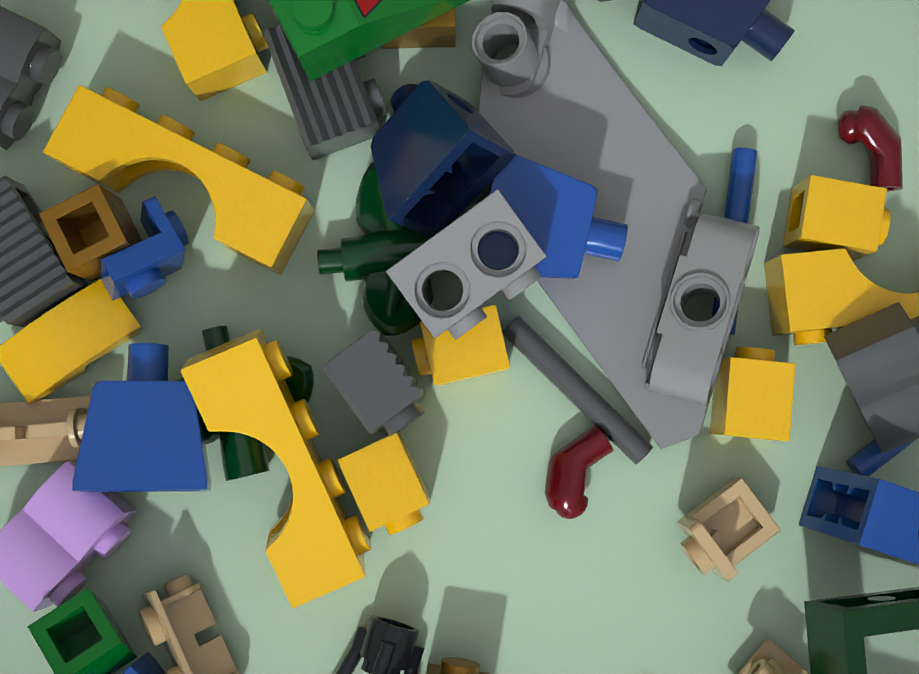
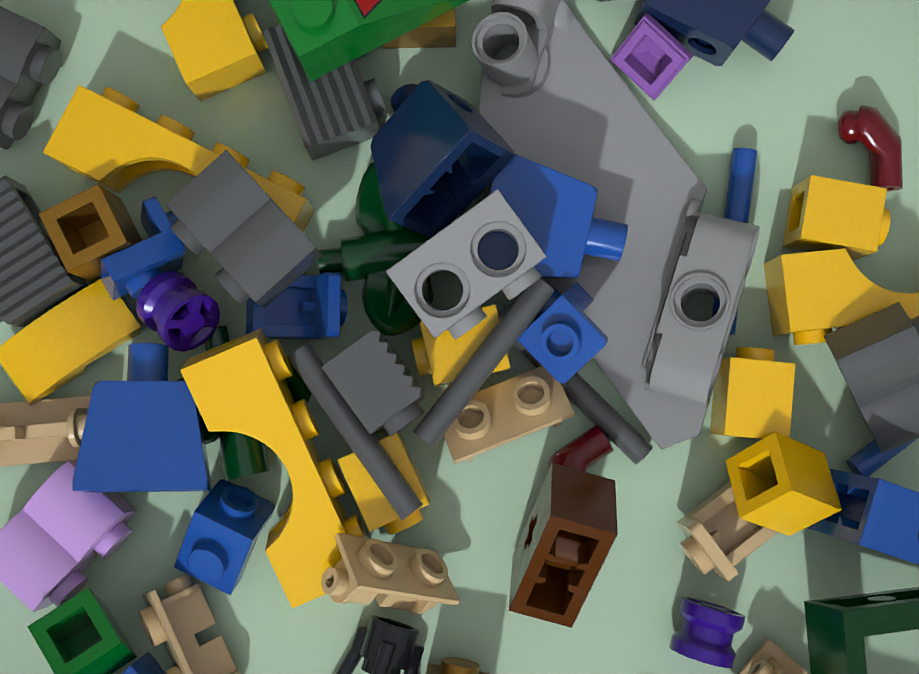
(178, 311): none -> dark purple wheel
(223, 535): none -> blue bracket
(242, 231): none -> dark grey brick
(304, 311): none -> blue bracket
(363, 444): none -> dark grey bar
(389, 572): none -> tan hinge
(483, 362): none -> dark grey bar
(508, 413): none -> tan hinge
(563, 334): none -> blue bracket
(563, 545): none -> reddish brown brick
(651, 56): none -> medium lavender slope
(707, 632): none -> dark purple wheel
(782, 484): none -> yellow brick

